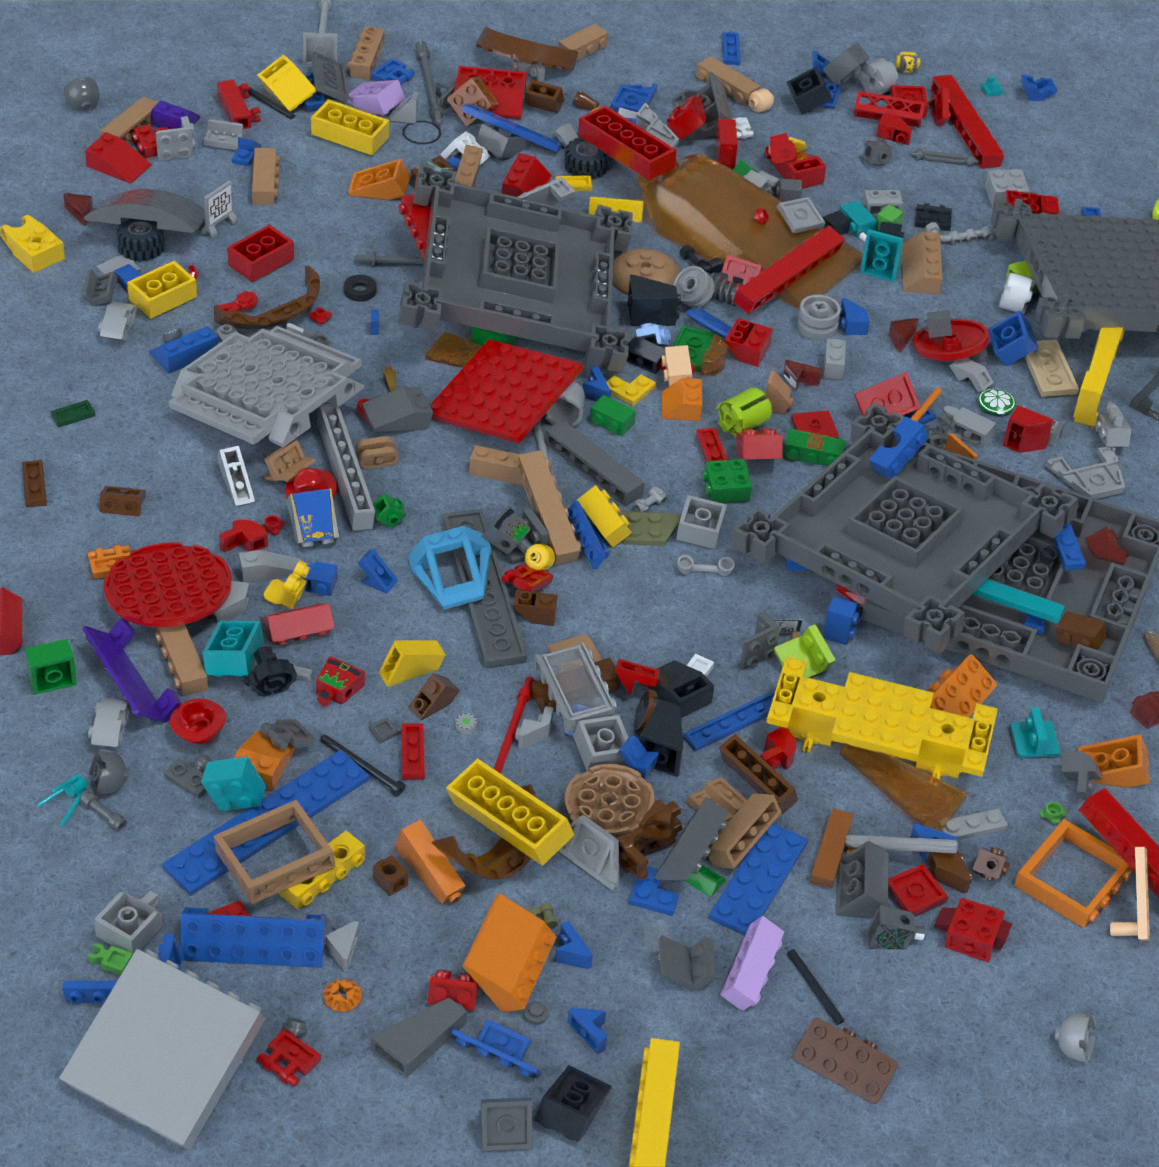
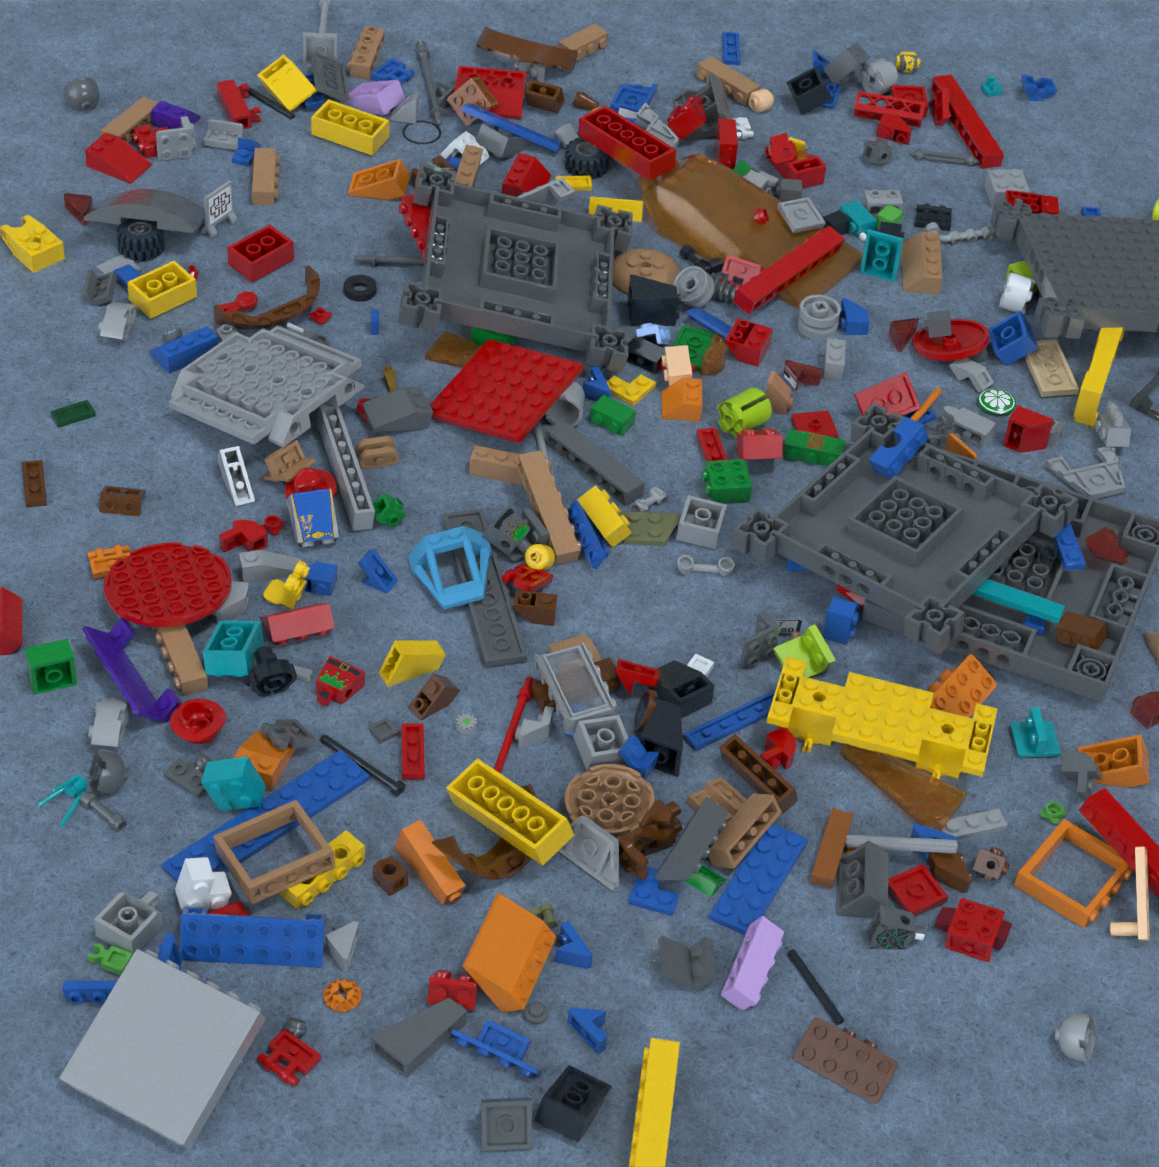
(200, 886): none -> white brick

